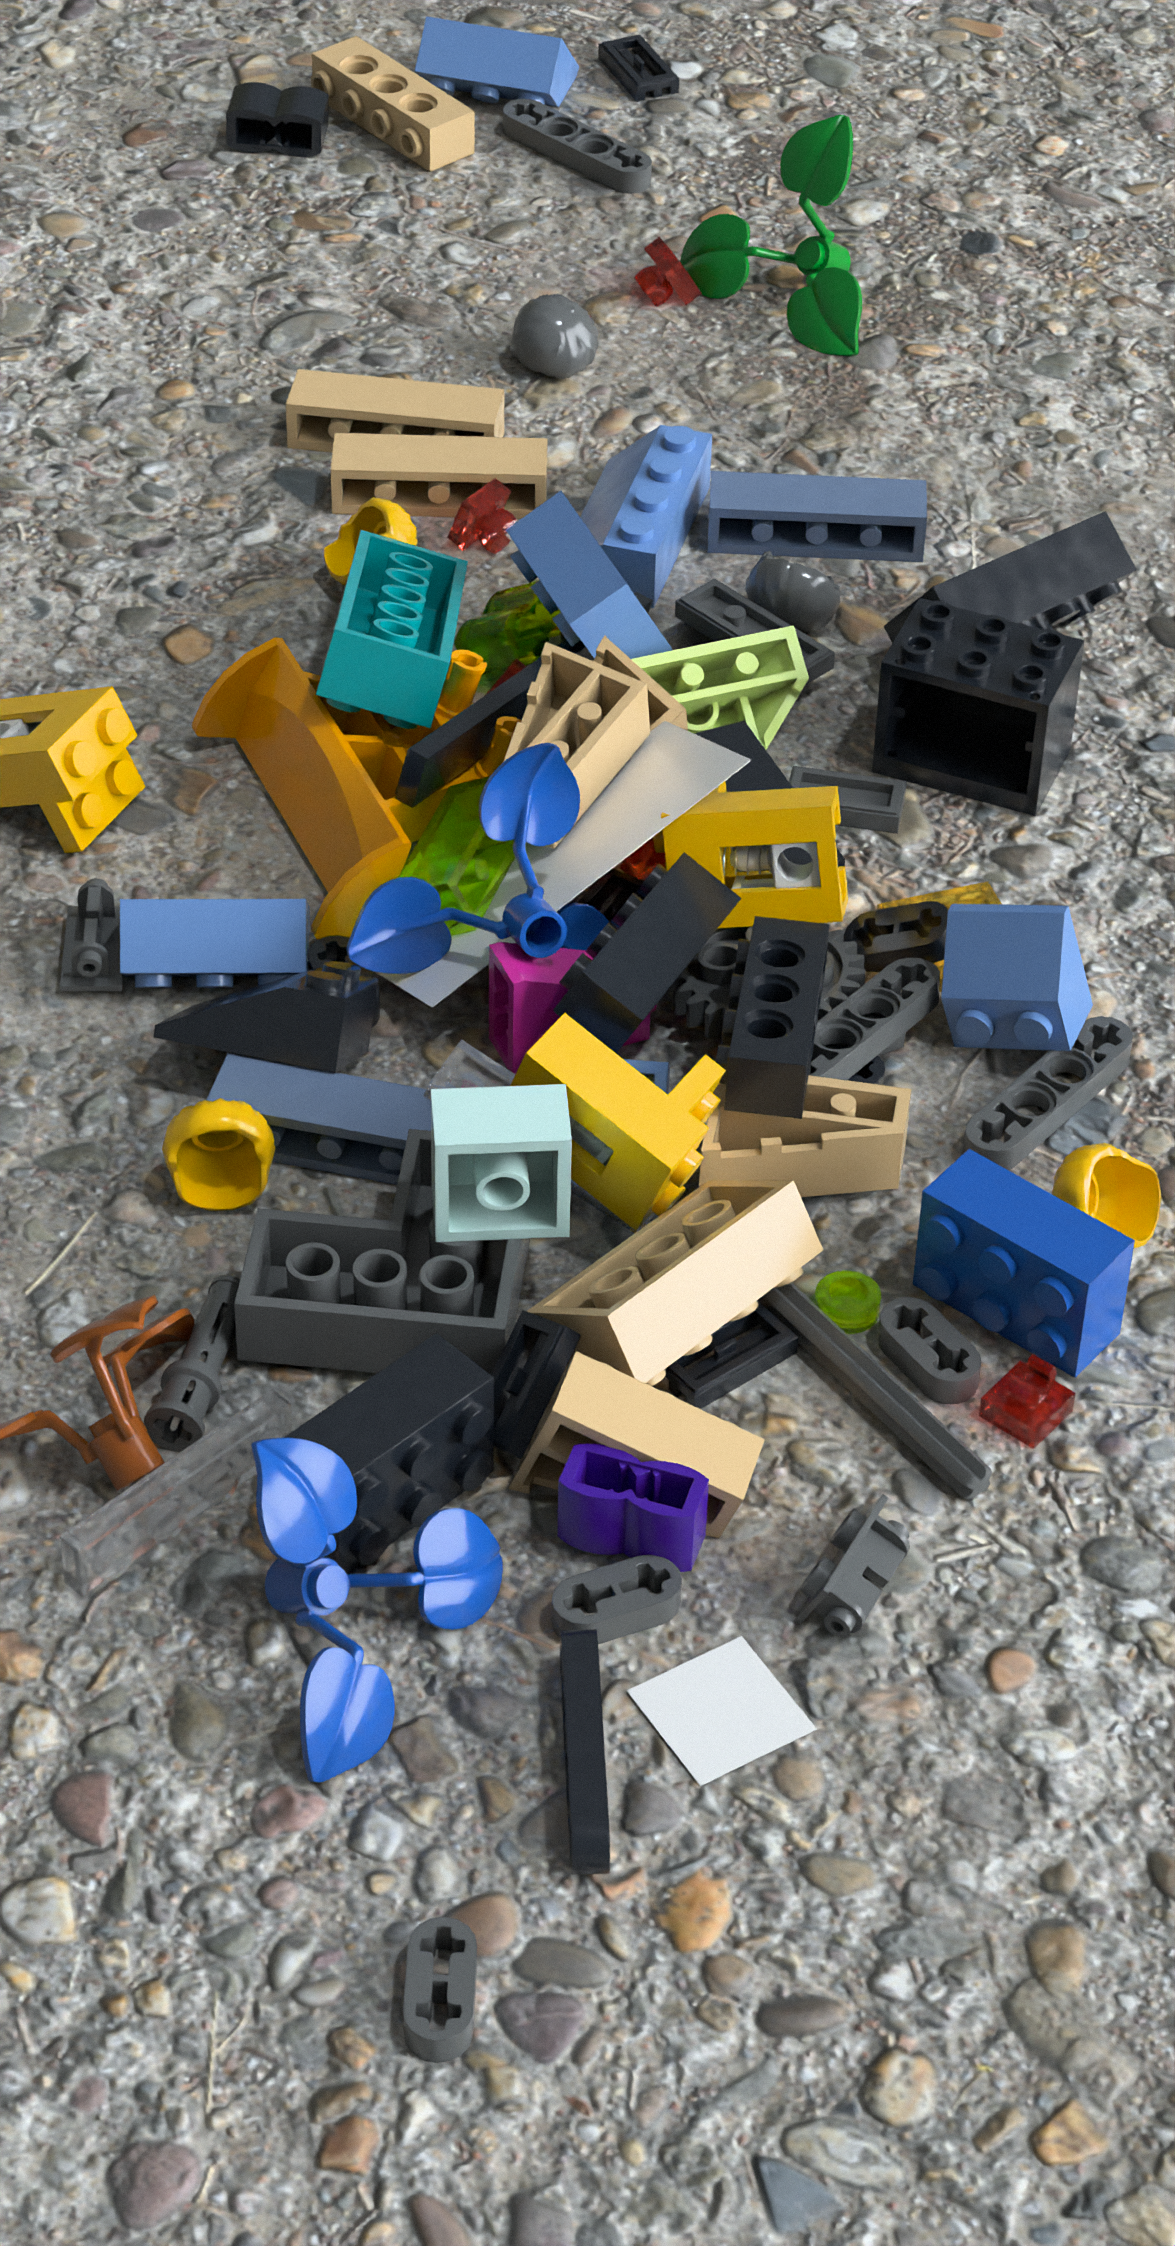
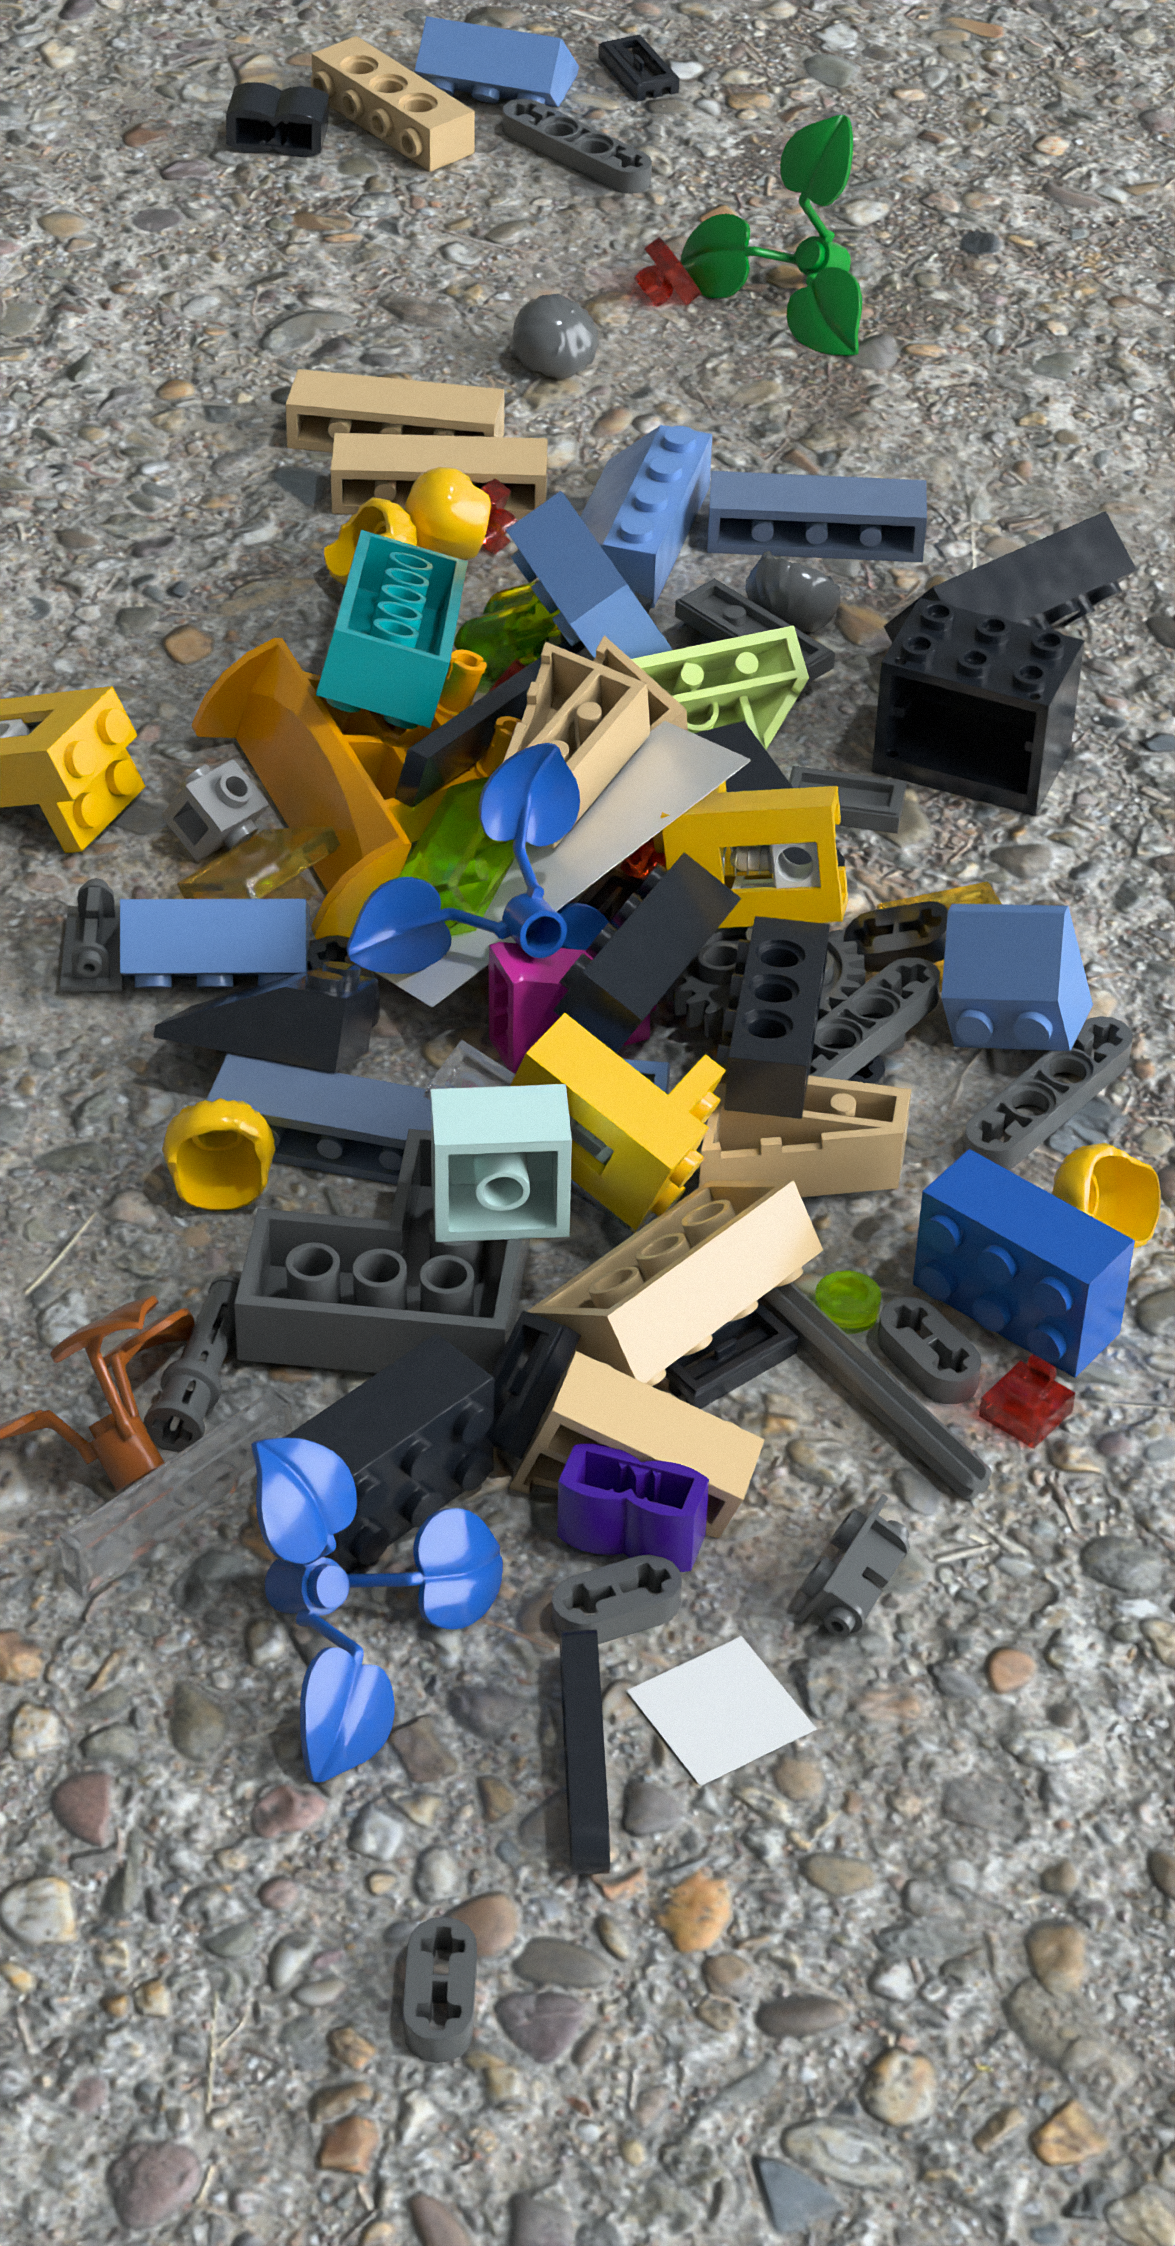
(215, 809): none -> light grey brick
(260, 864): none -> clear yellow tile
(448, 513): none -> yellow hair

